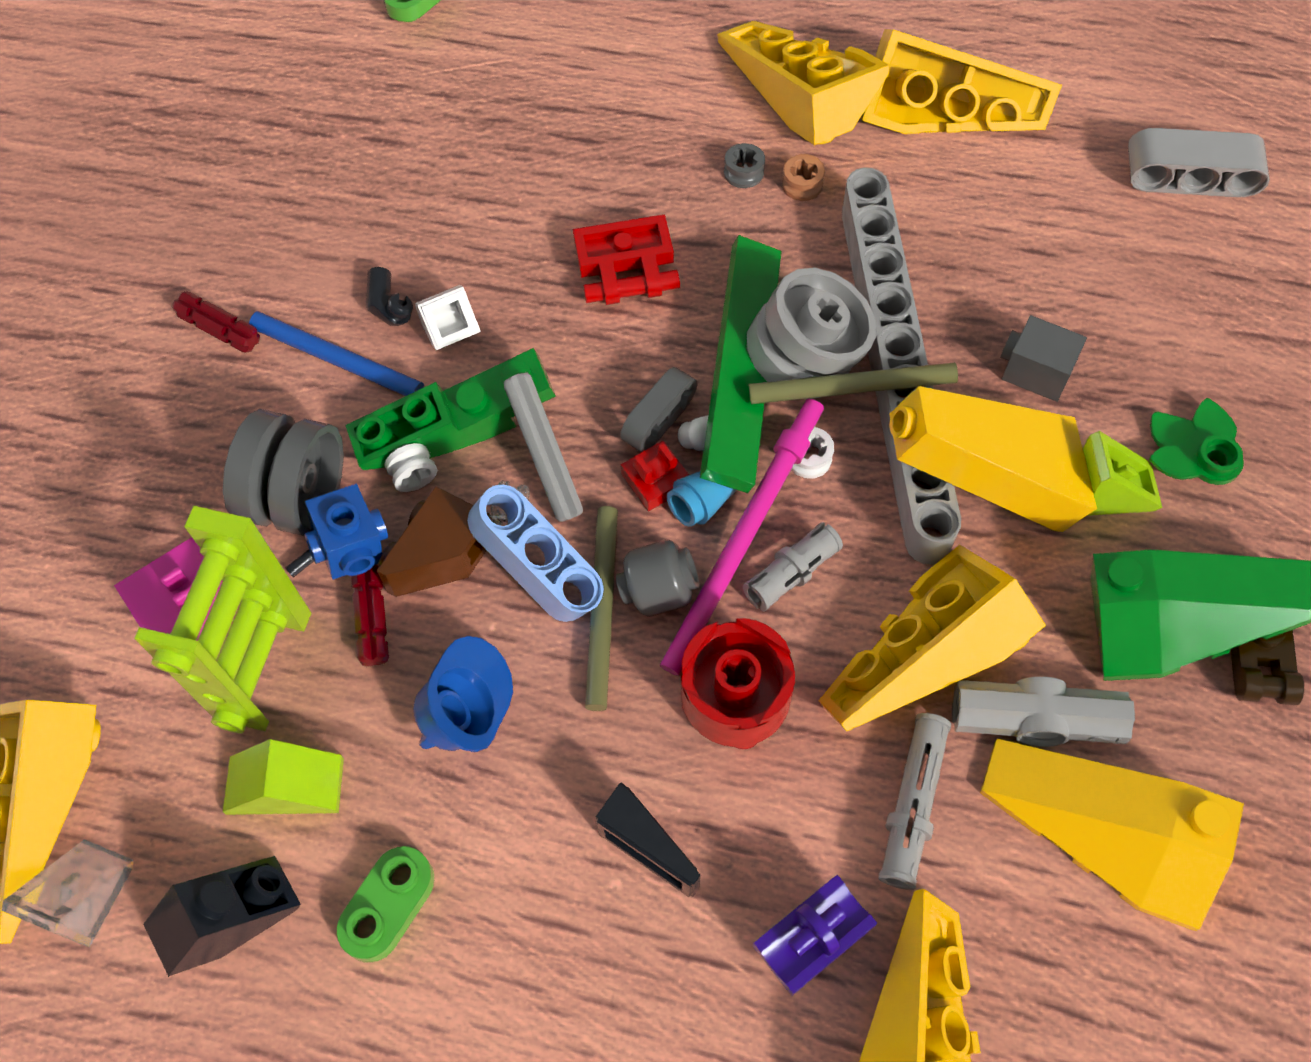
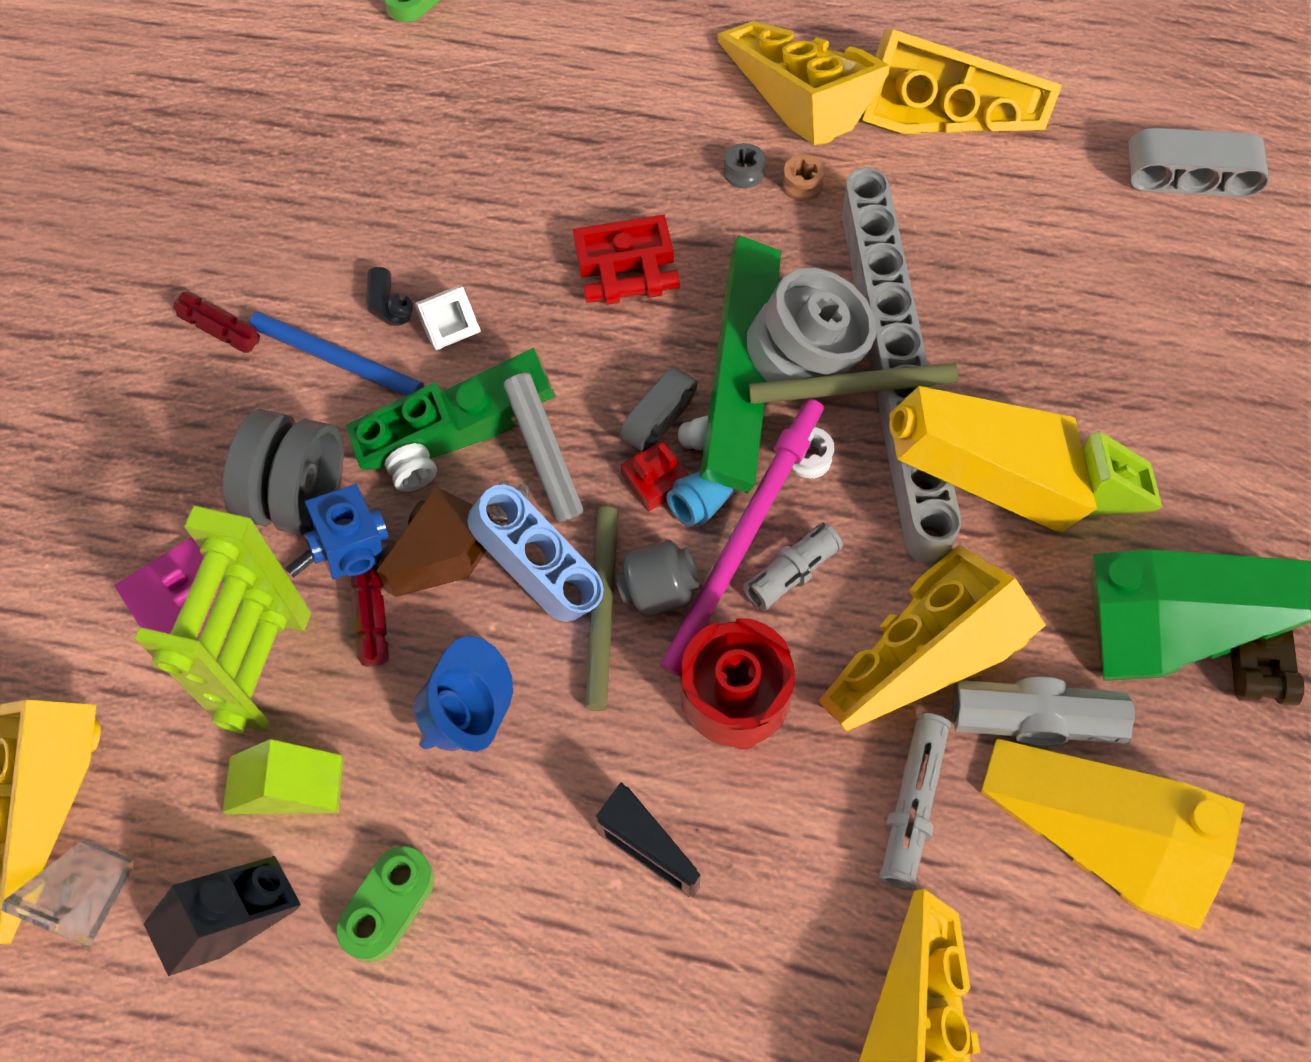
(814, 935): dark purple hips -> none
(1042, 357): dark grey brick -> none
(1190, 445): green plate -> none

